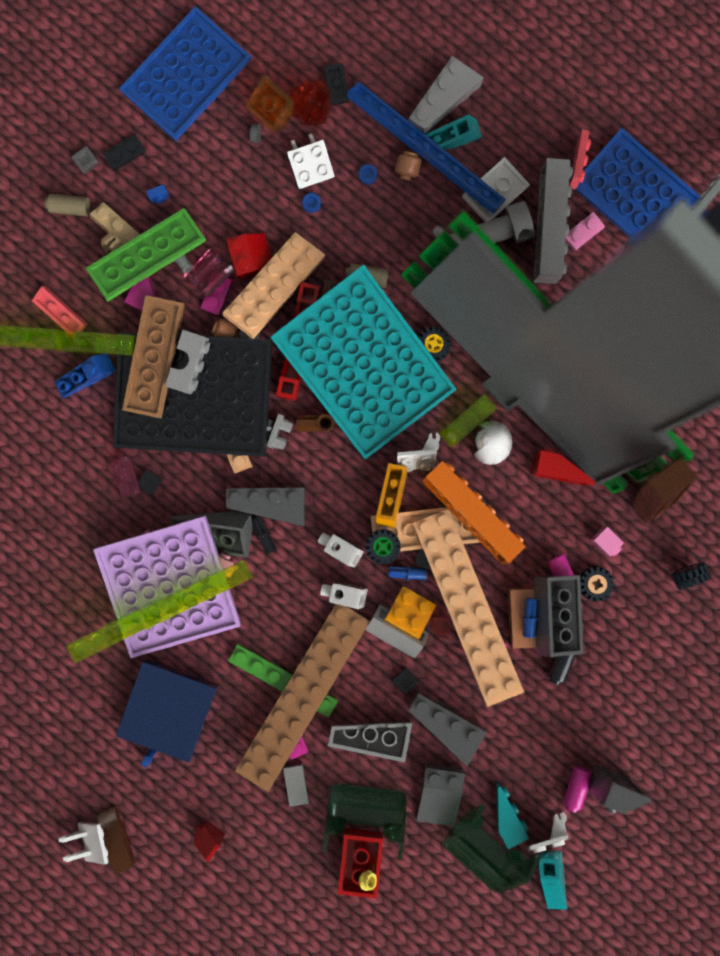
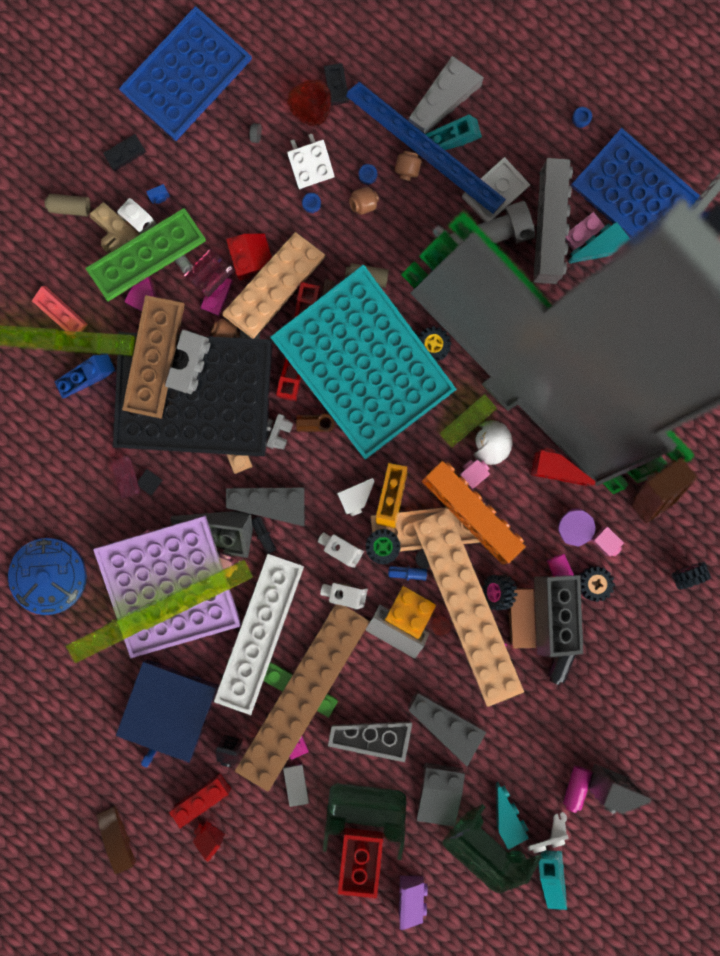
(47, 576): none -> blue dish
(85, 160): flat silver plate -> none
(93, 843): white plate -> none
(135, 216): none -> white torso
(200, 800): none -> red brick
(228, 750): none -> black slope
(259, 634): none -> white plate
(271, 104): clear orange slope -> none
(356, 497): none -> white slope
(363, 200): none -> nougat head
(367, 880): light yellow plate -> none
(405, 680): black tile -> none
(411, 901): none -> medium lavender slope
(421, 459): white plate -> none
(475, 472): none -> bright pink brick
(499, 592): none -> black wheel
(530, 618): blue axle -> none
(576, 527): none -> medium lavender hat
(580, 158): coral plate -> none
(581, 117): none -> blue tile
(602, 246): none -> teal slope

